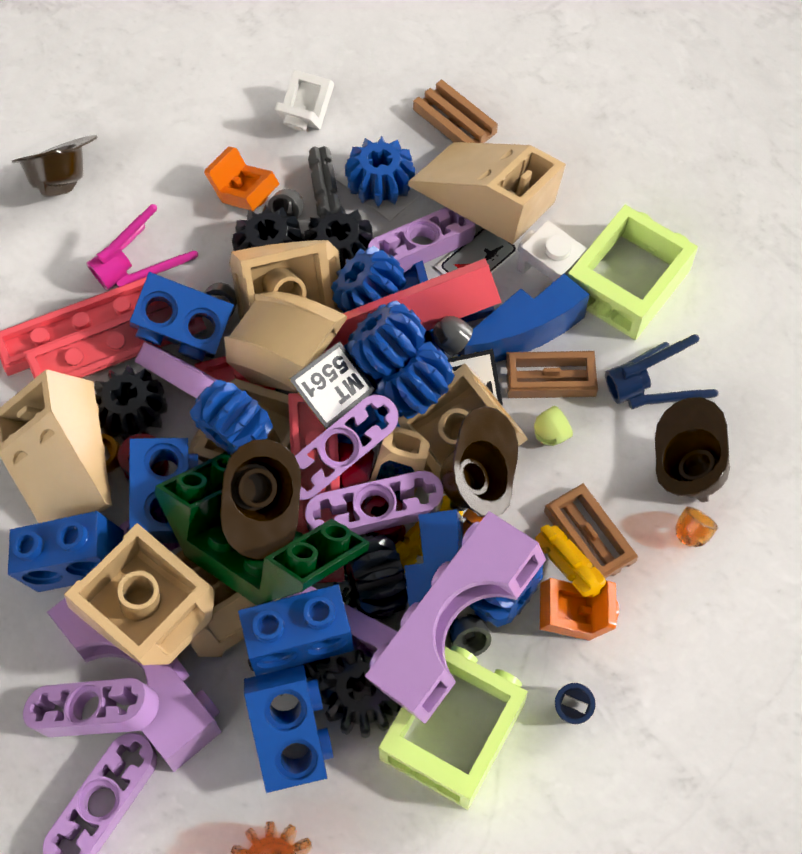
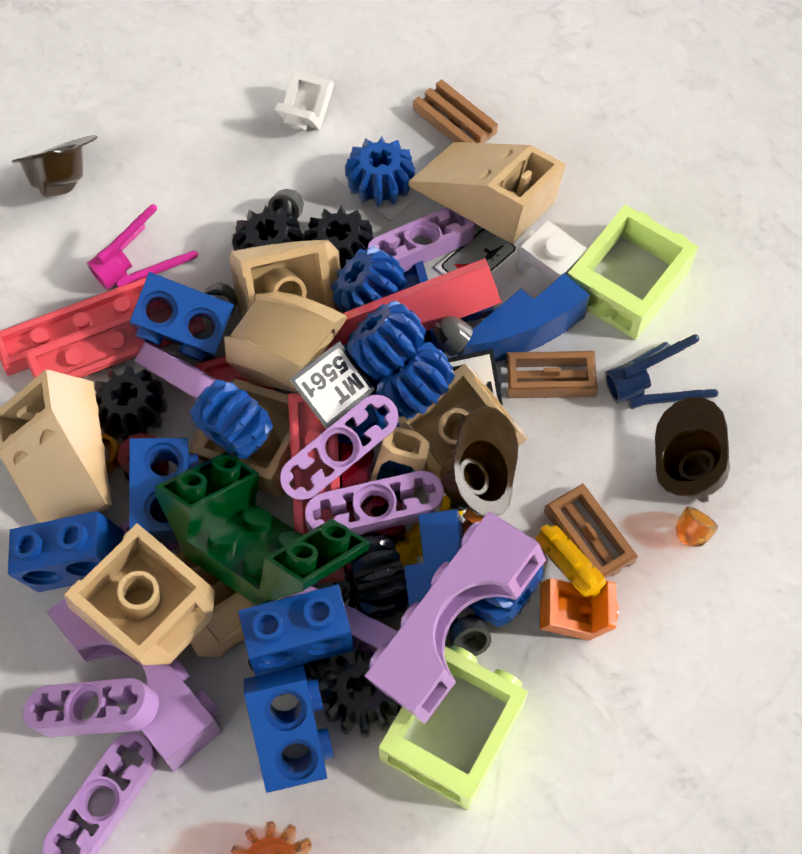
(239, 183): orange bracket -> none
(260, 498): dark brown piece -> none
(323, 180): dark grey axle -> none
(552, 427): yellowish green hinge -> none
(577, 692): dark blue hinge -> none

